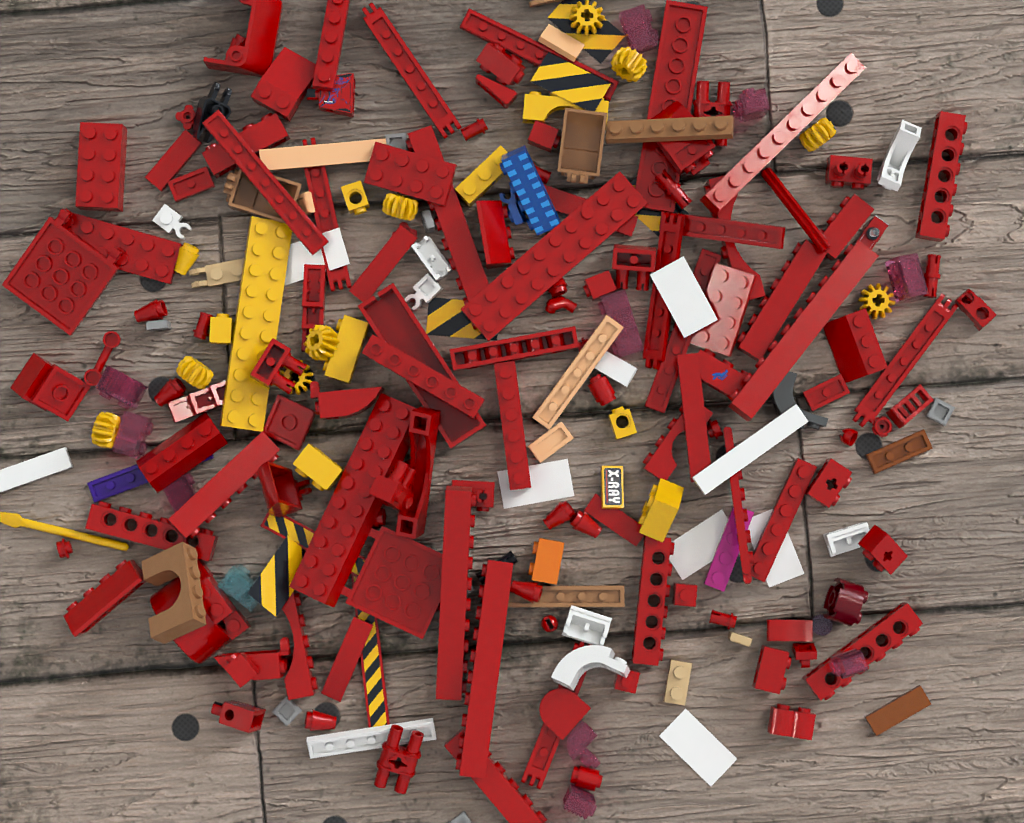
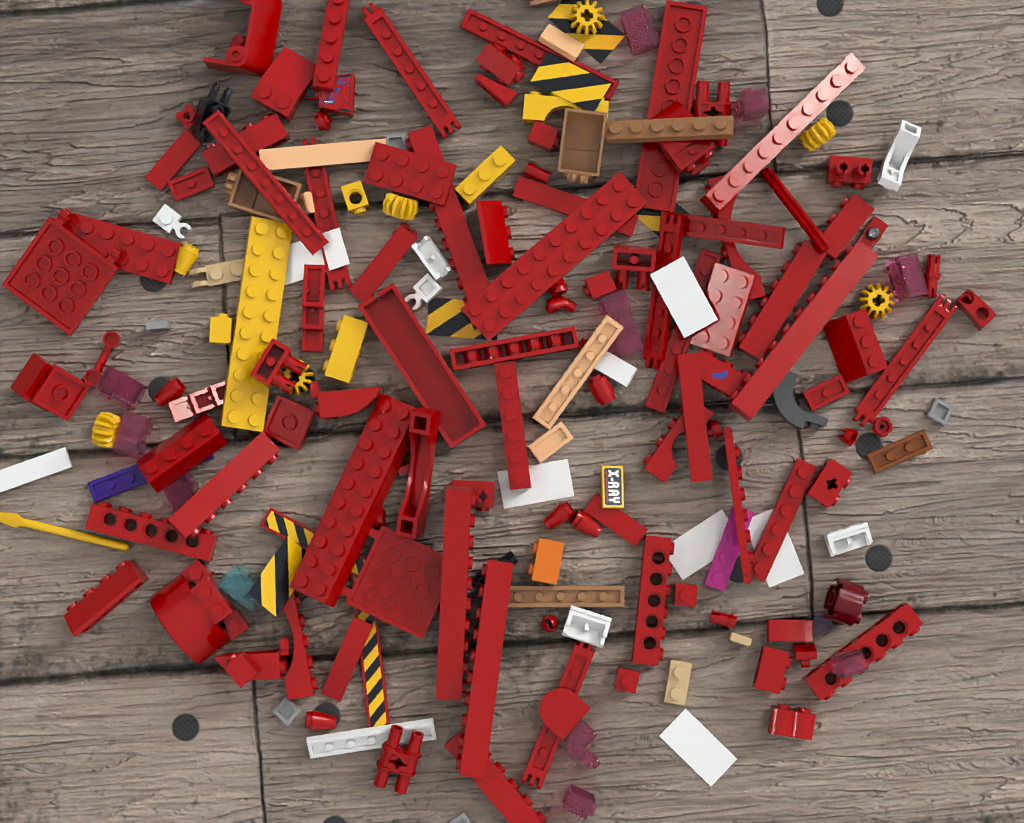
(64, 548): red plate -> none
(101, 167): red brick -> none
(152, 311): red cone -> none
(188, 610): medium nougat arch -> none
(194, 372): yellow gear -> none
(202, 326): red pin -> none
(239, 715): red torso -> none
(281, 489): red piece -> none
(318, 467): yellow brick -> none
(321, 342): yellow gear -> none
(323, 120): none -> red plate
(395, 489): red brick -> none
(423, 376): red brick -> none
(427, 221): light grey tile -> none
(474, 129): red pin -> none
(515, 213): blue plate -> none
(527, 590): red cone -> none
(530, 190): blue brick -> none
(584, 658): white arch -> none
(586, 778): red brick -> none
(622, 432): yellow brick -> none
(628, 64): yellow gear -> none
(660, 509): yellow brick -> none
(673, 189): red pin -> none
(750, 449): white tile -> none
(882, 549): red brick -> none
(897, 710): dark orange tile -> none
(900, 416): red slope -> none
(957, 126): red brick -> none

